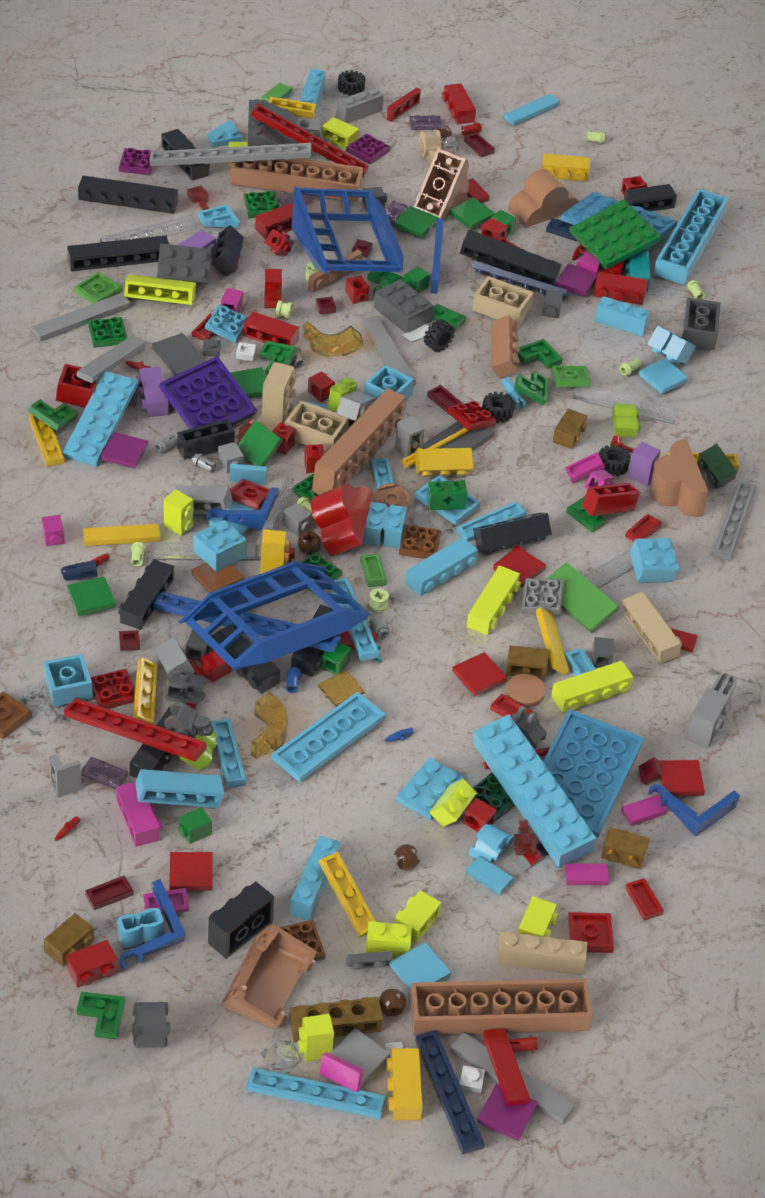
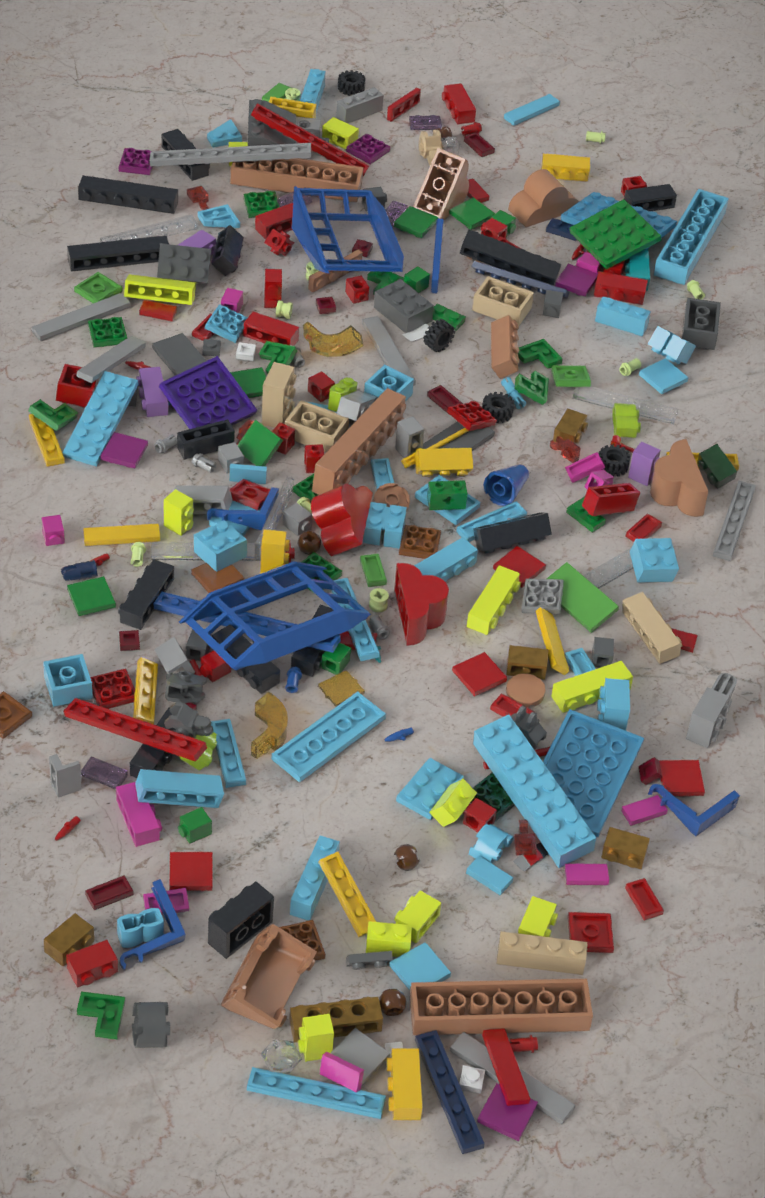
(157, 310): none -> red tile
(293, 94): none -> yellowish green wheel
(420, 601): none -> red brick
(505, 484): none -> blue cone
(568, 449): none -> clear red plate
(614, 703): none -> medium azure brick

